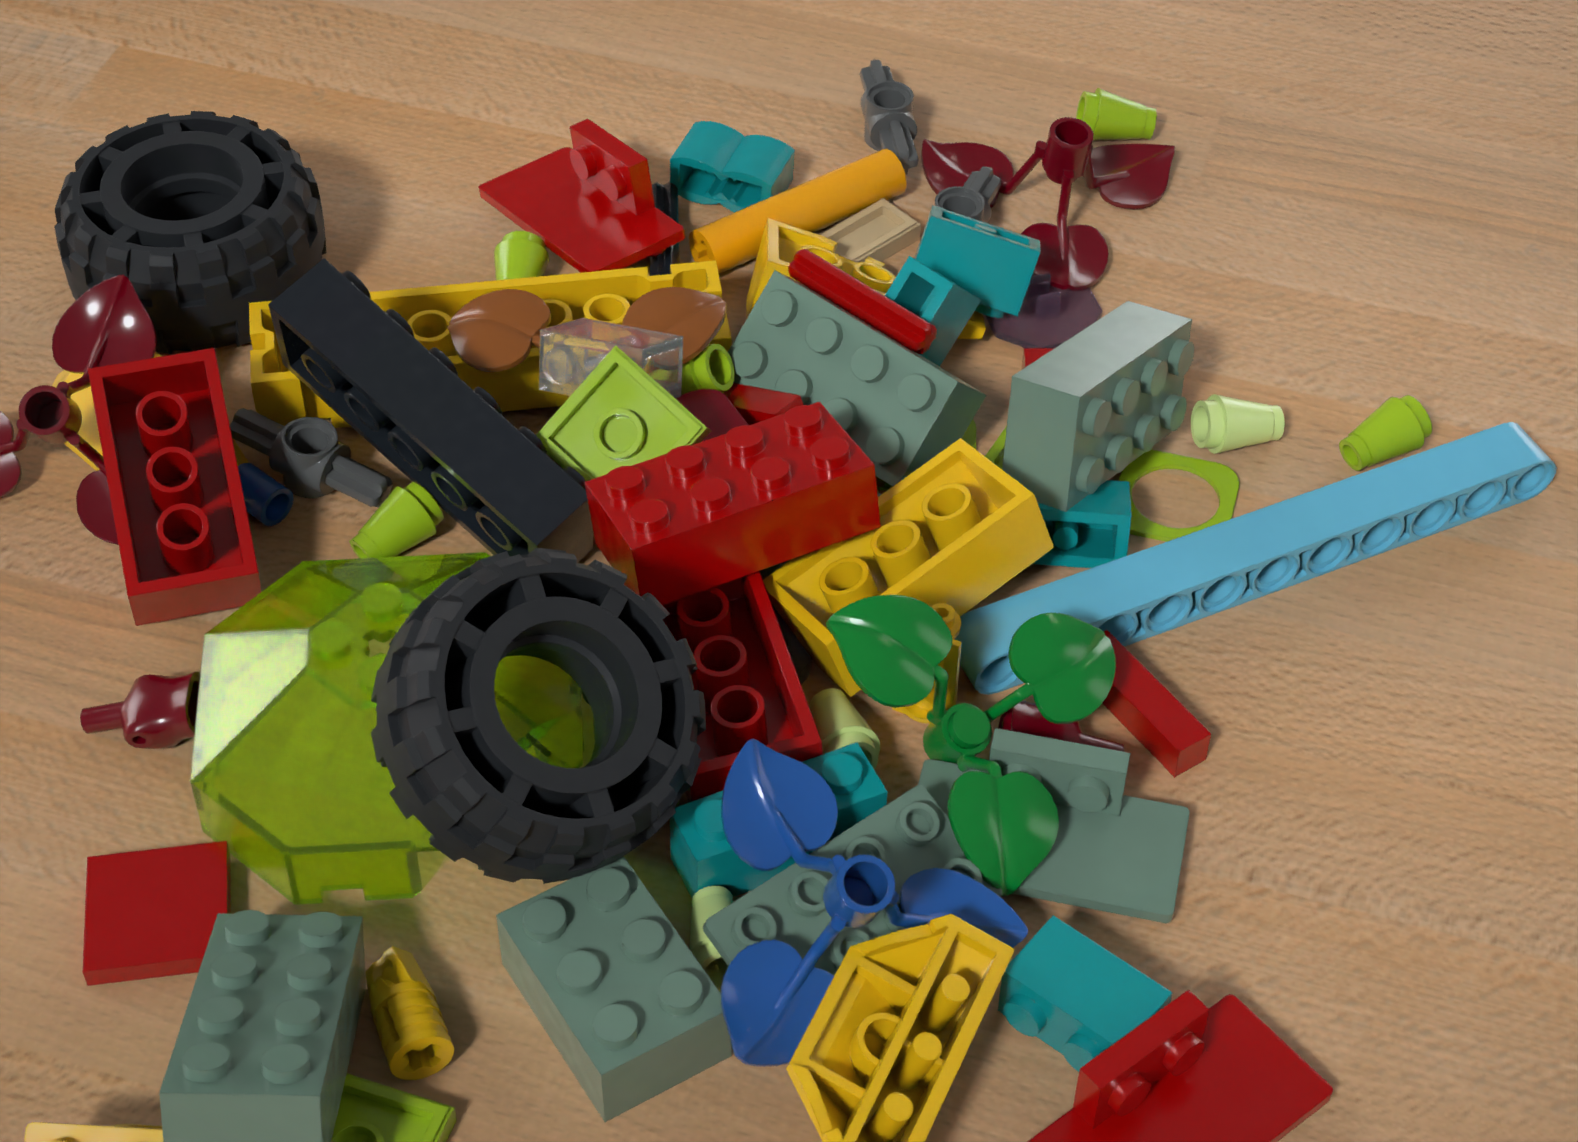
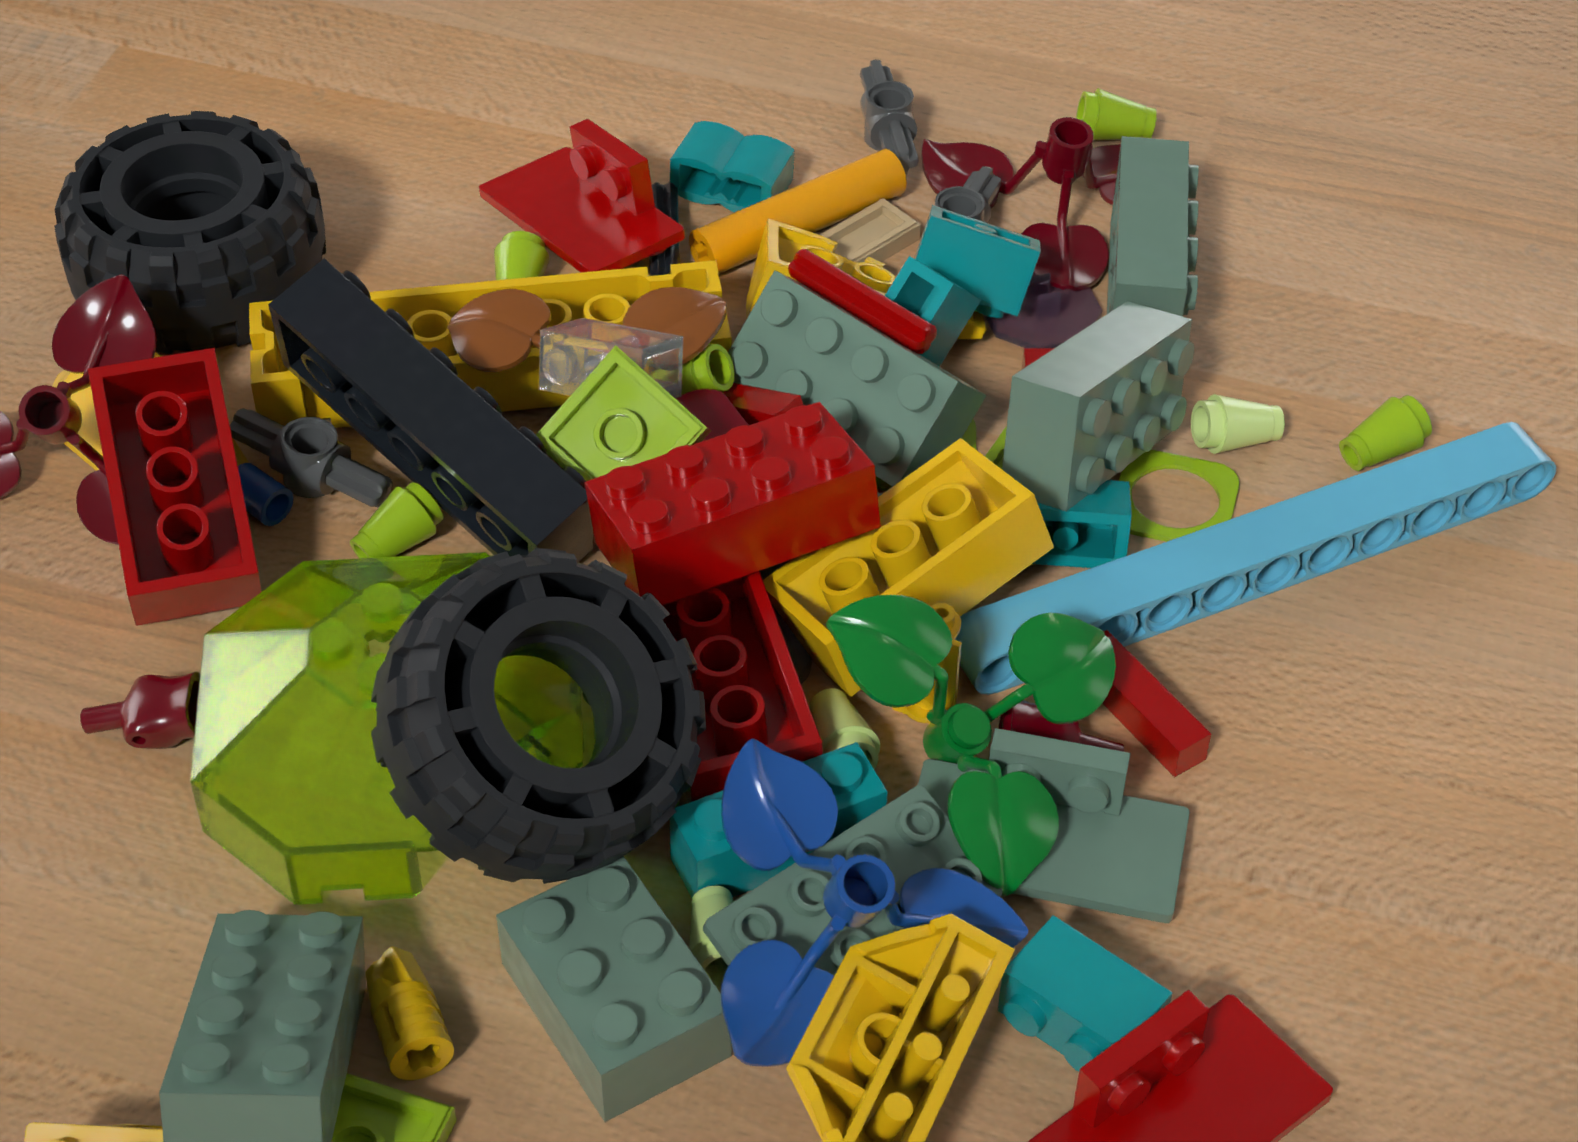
(153, 911): red tile -> none
(1153, 226): none -> sand green brick

